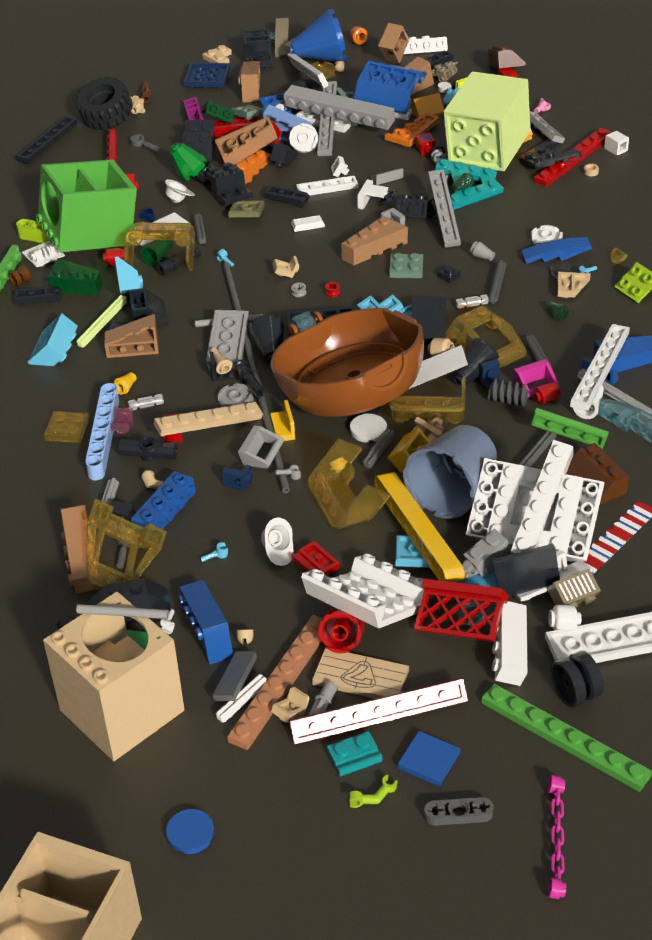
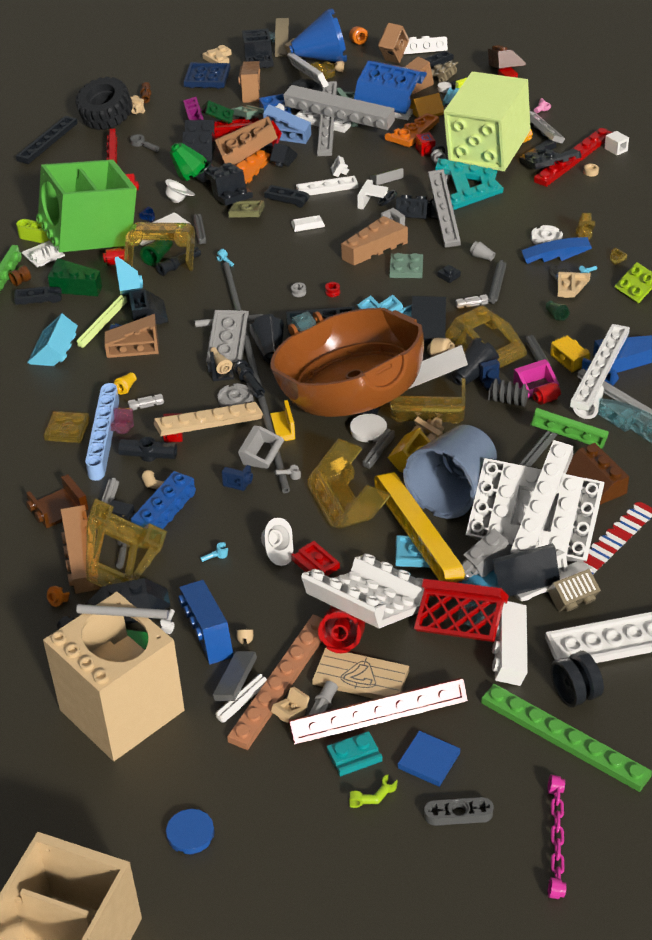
(49, 507): none -> reddish brown panel
(56, 596): none -> orange plate
(284, 268): tan bracket -> none
(303, 138): white tile -> none
(464, 181): clear green cone -> none
(564, 617): white head -> none
(569, 353): none -> yellow brick
(585, 226): none -> clear yellow hips

